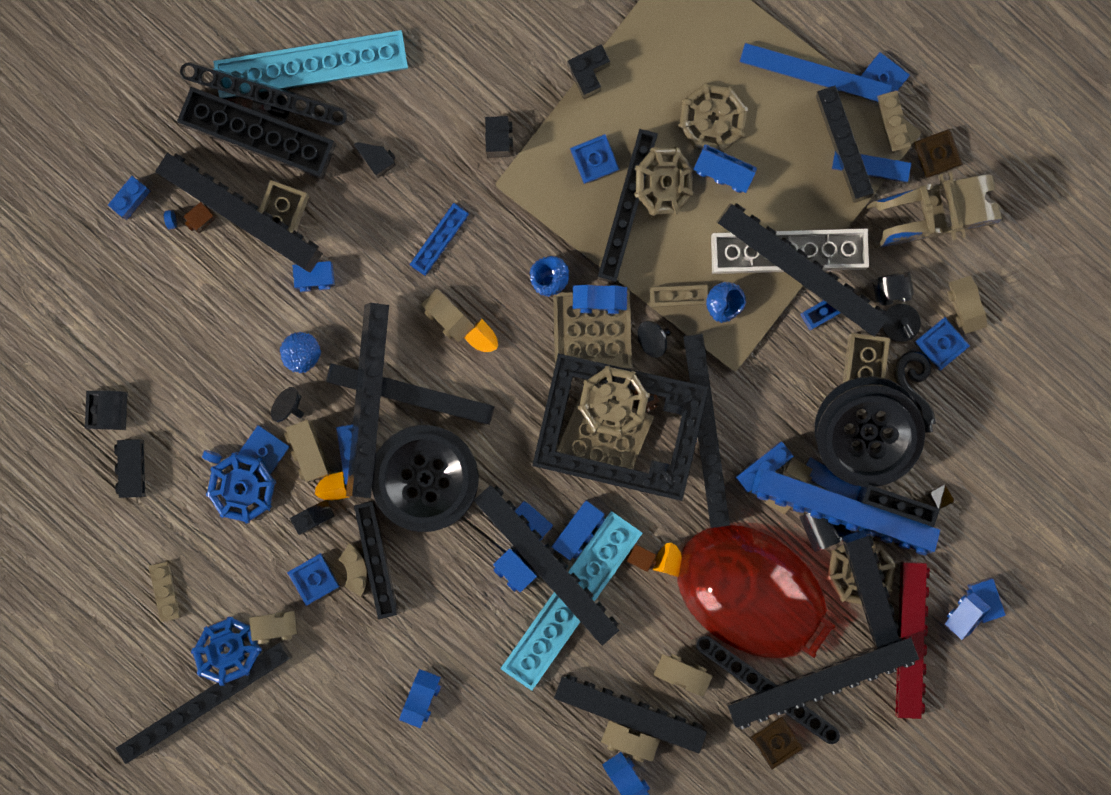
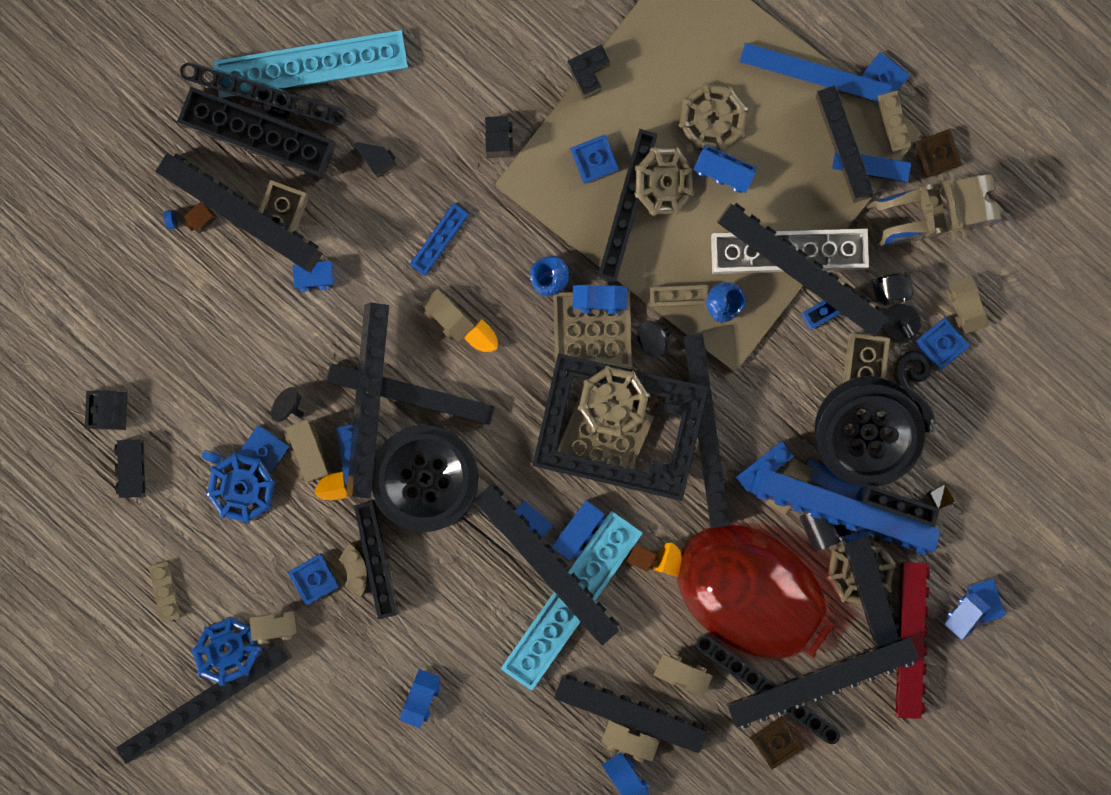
(129, 198): blue brick -> none
(300, 352): blue hair -> none
(312, 517): black slope -> none
(514, 570): blue brick -> none

